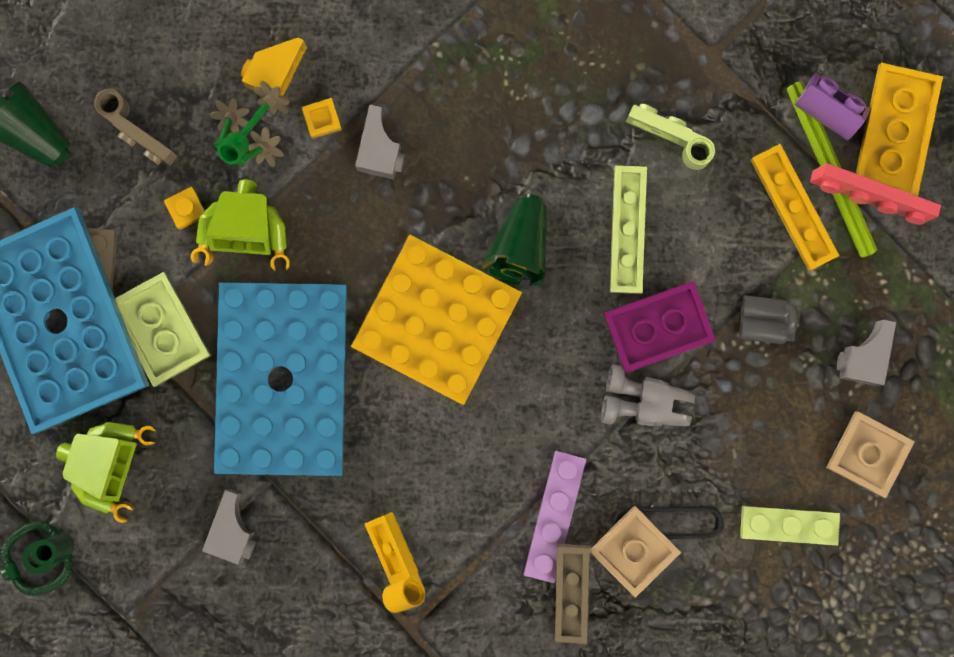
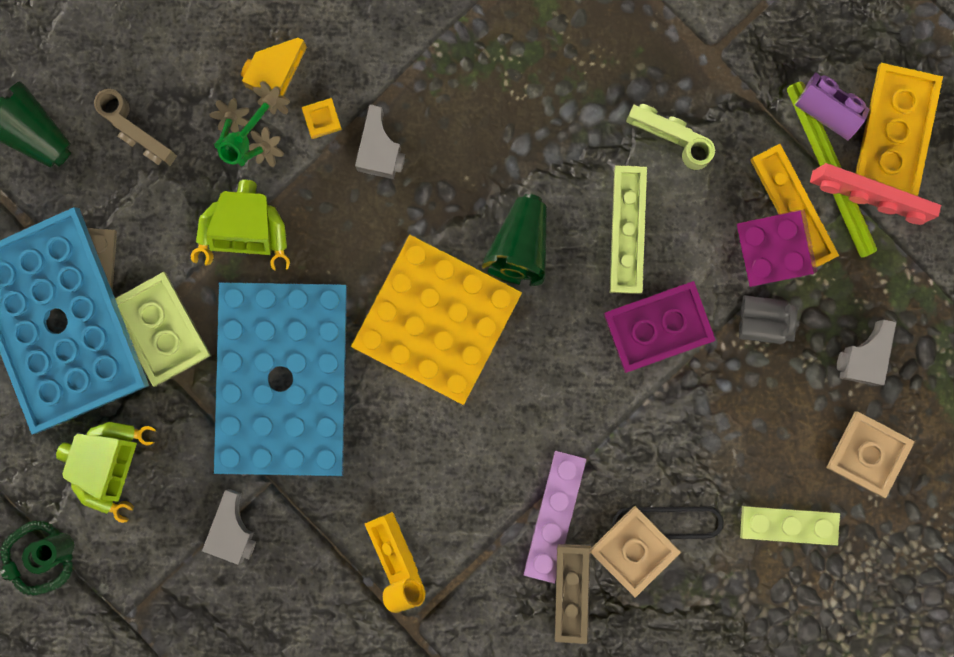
(184, 207): yellow plate -> none
(655, 402): light grey piece -> none
(777, 248): none -> magenta brick

